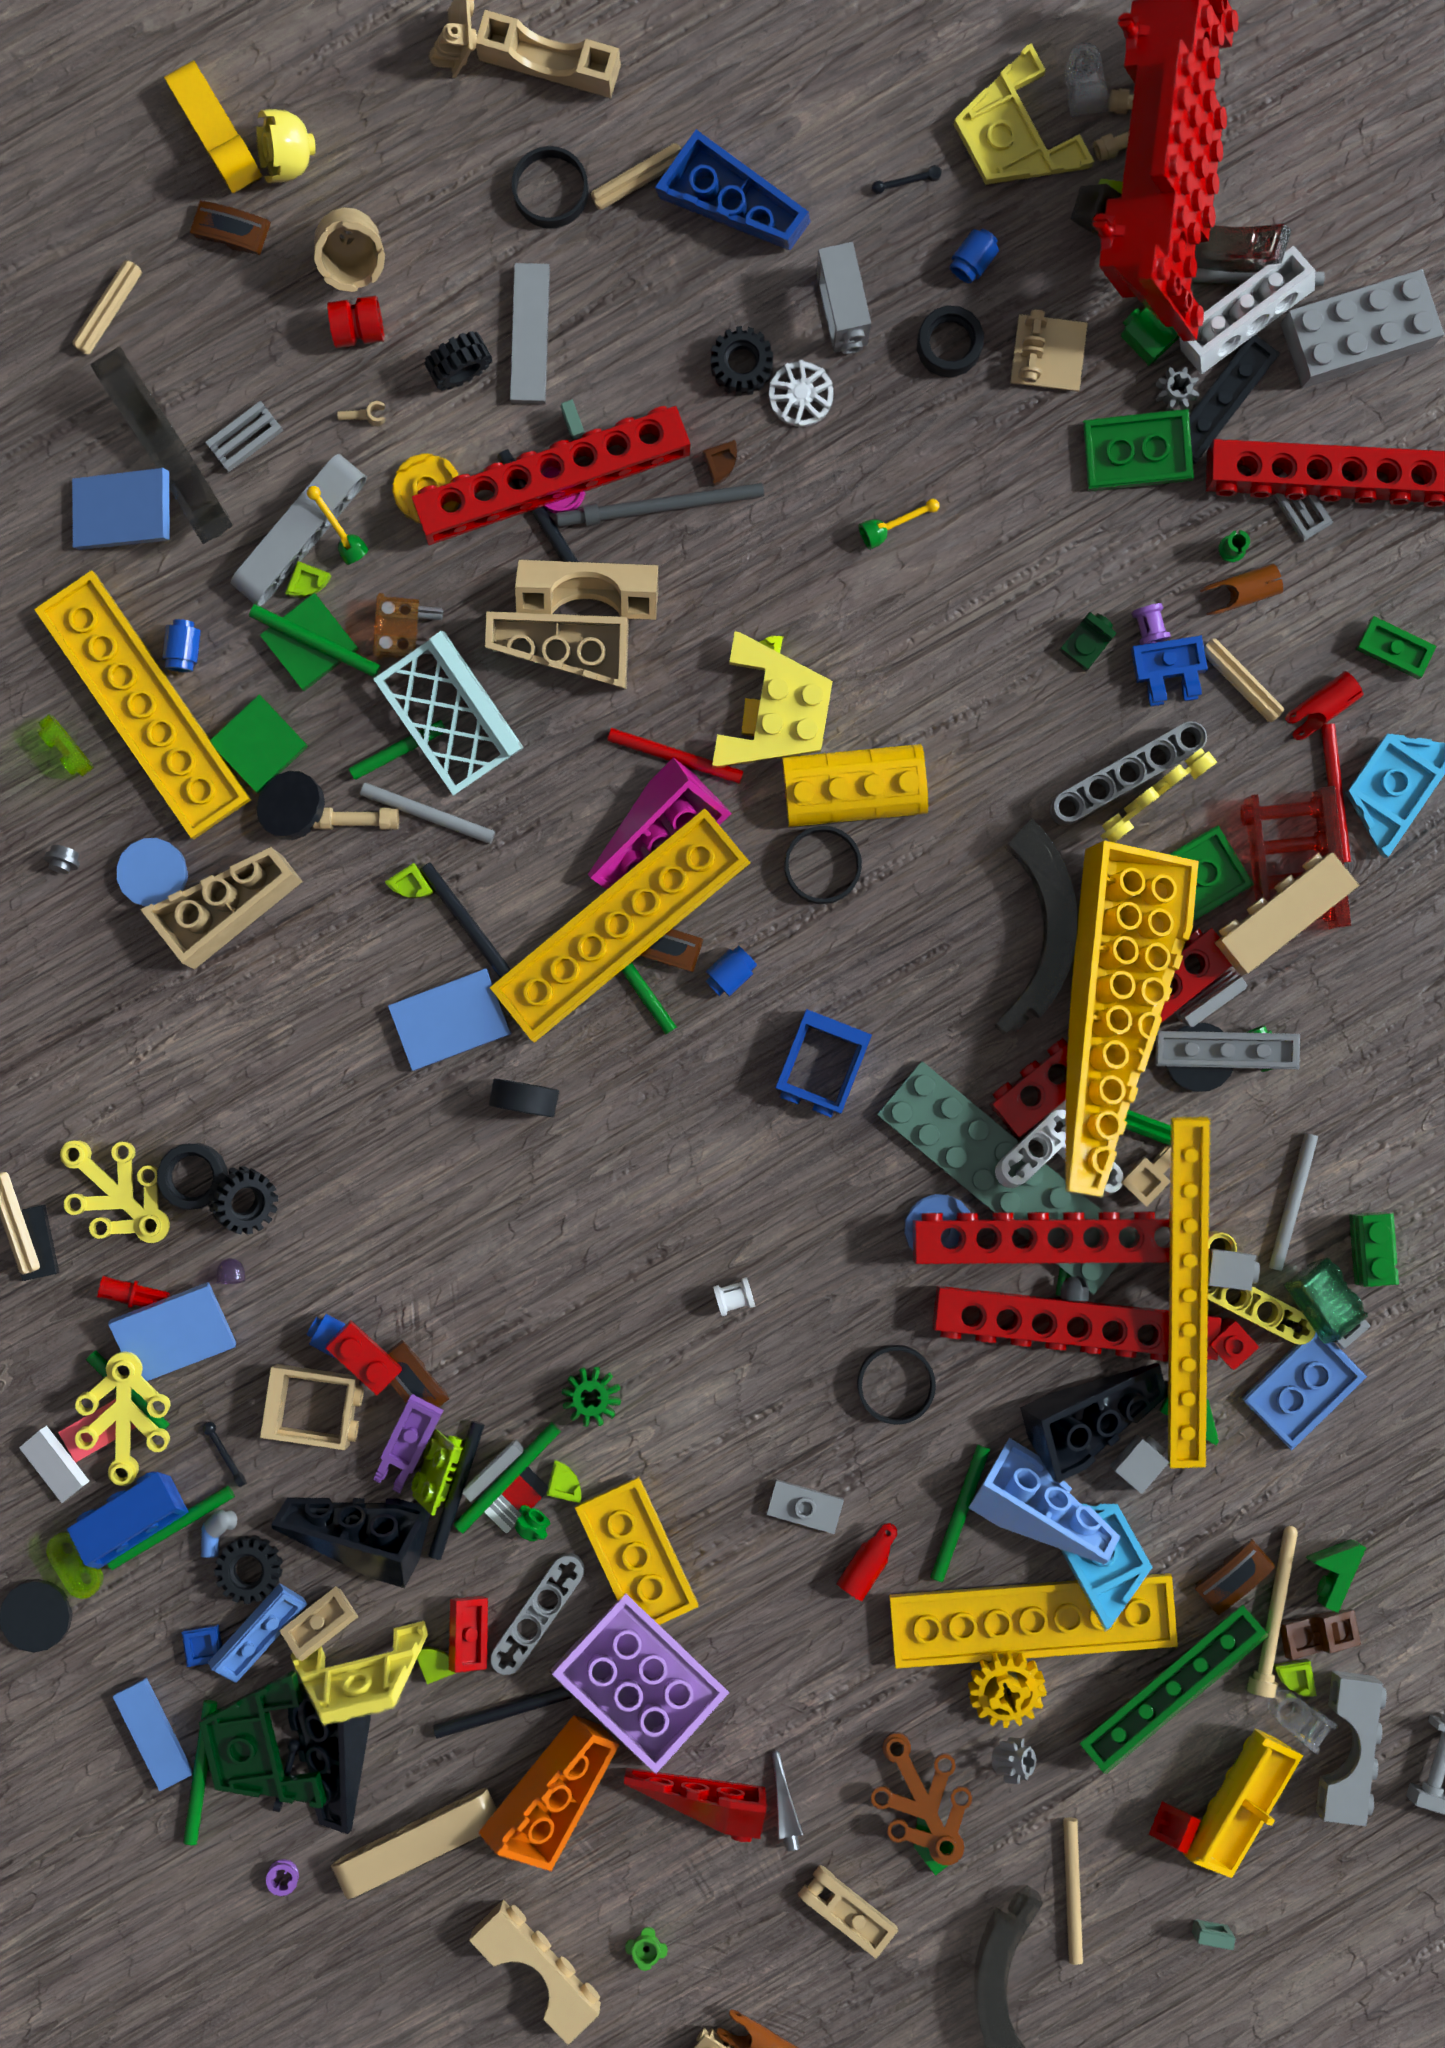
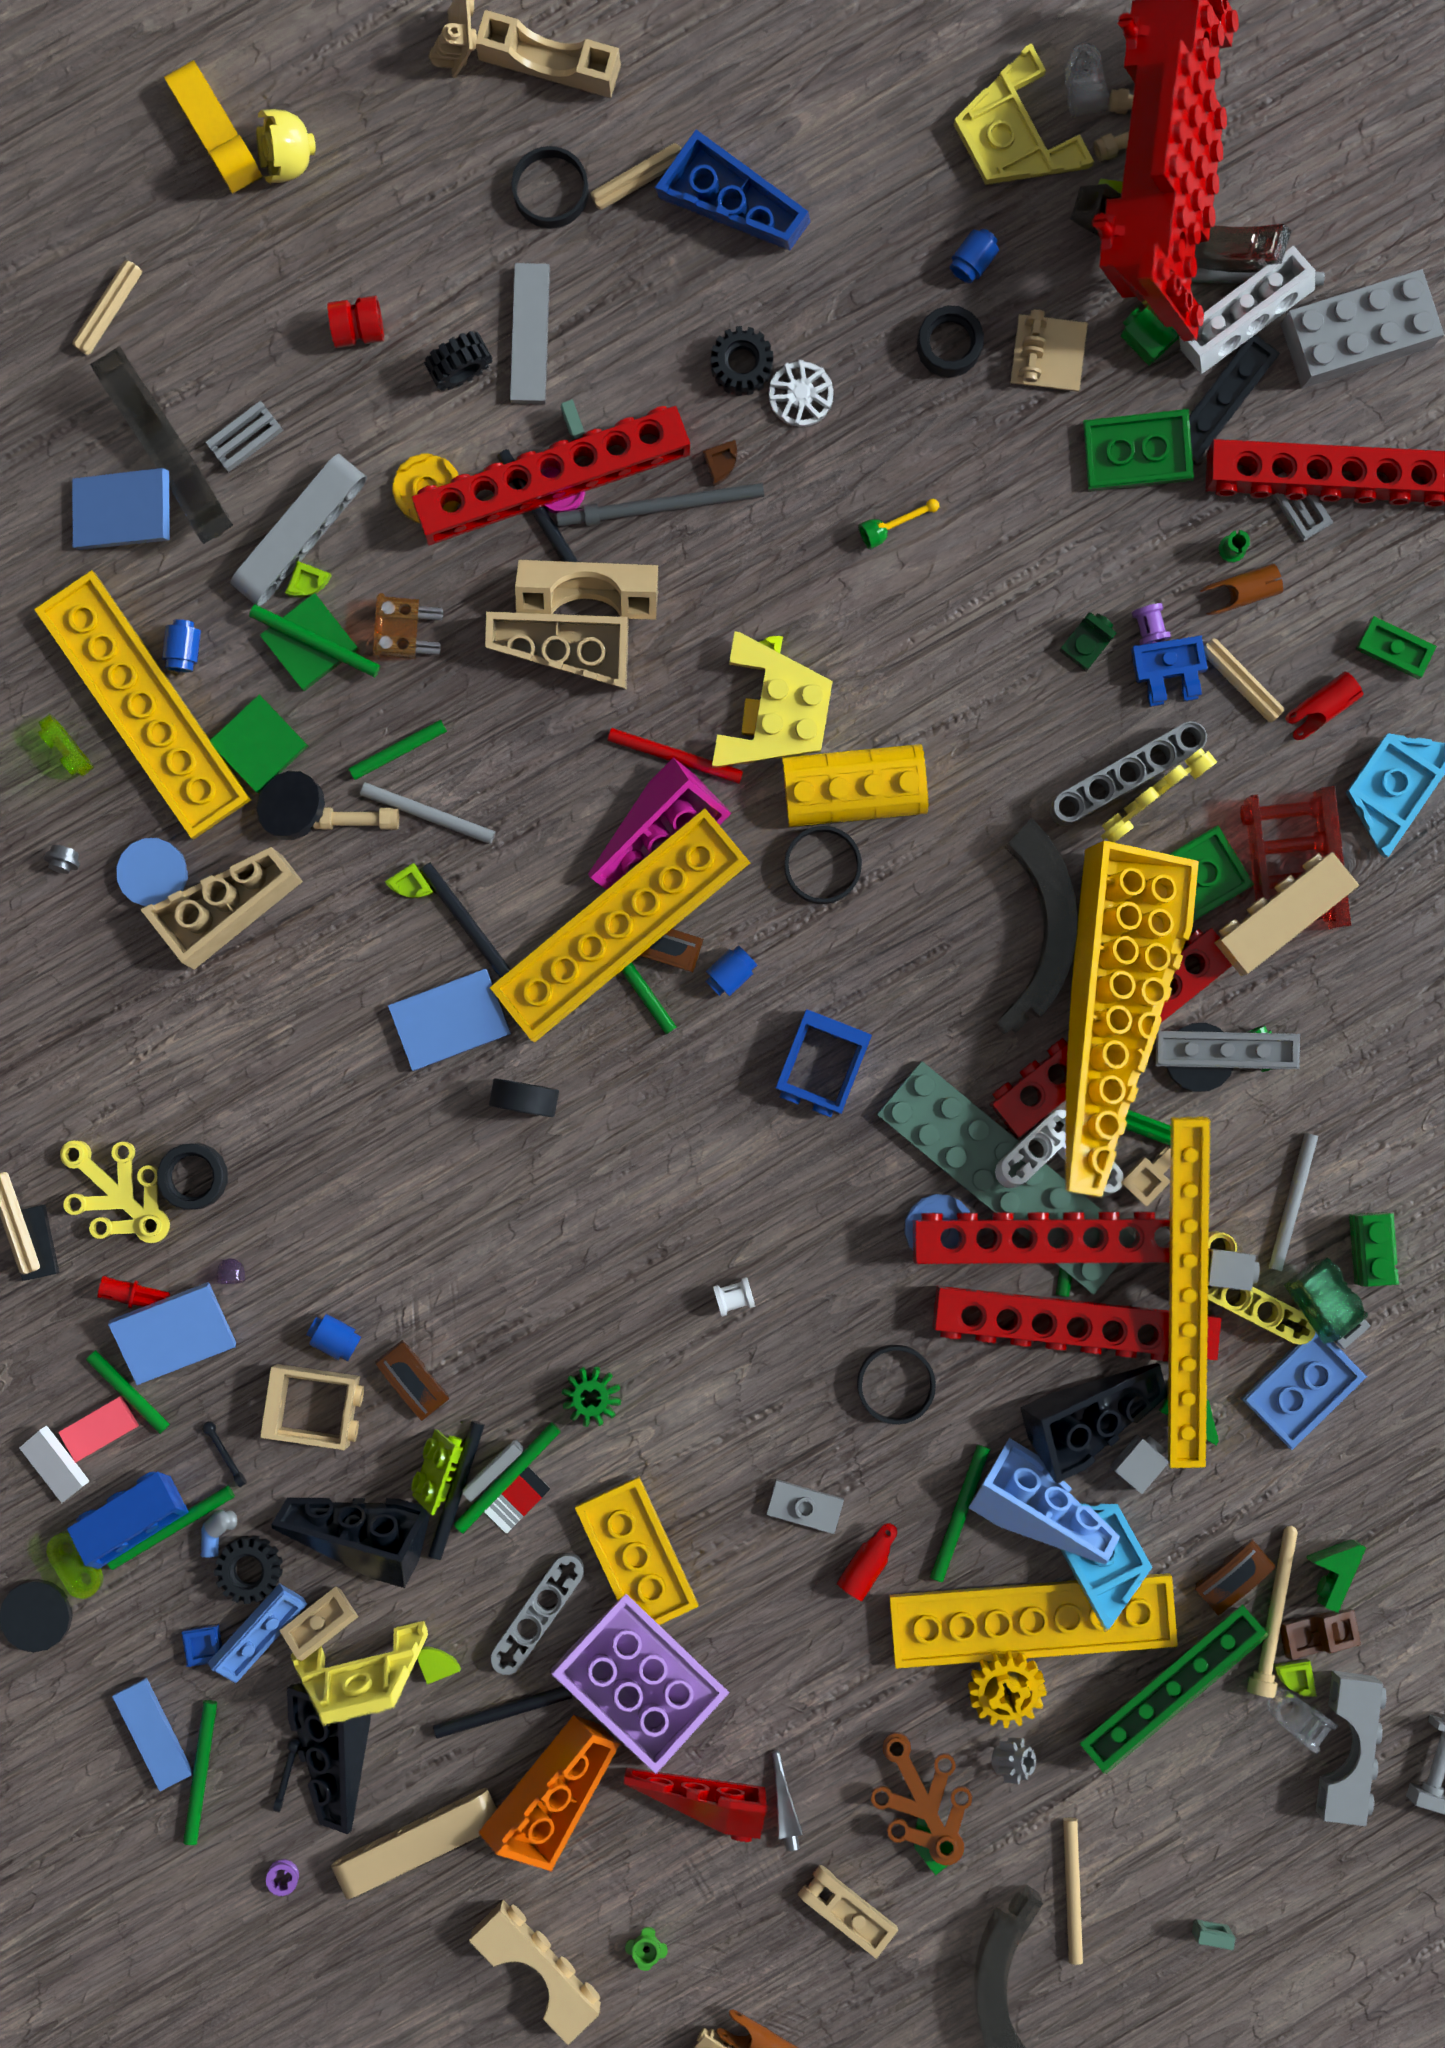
(124, 1413): light yellow plant -> none
(229, 1187): black tyre -> none
(230, 226): reddish brown slope -> none
(245, 1748): dark green wing -> none
(348, 262): tan cylinder -> none
(350, 546): hinge -> none
(363, 1357): red plate -> none
(364, 414): tan hand -> none
(409, 1440): medium lavender hinge -> none
(468, 1634): red plate -> none
(473, 695): light aqua fence -> none
(531, 1524): green plate -> none
(563, 1483): lime tile -> none
(843, 298): light grey window -> none
(933, 174): black hinge -> none
(1075, 1289): dark grey hinge -> none
(1174, 1827): red bracket -> none
(1179, 380): light grey gear -> none
(1211, 998): light grey tile -> none
(1233, 1344): red bracket -> none
(1243, 1803): yellow container -> none
(1334, 779): red bar -> none

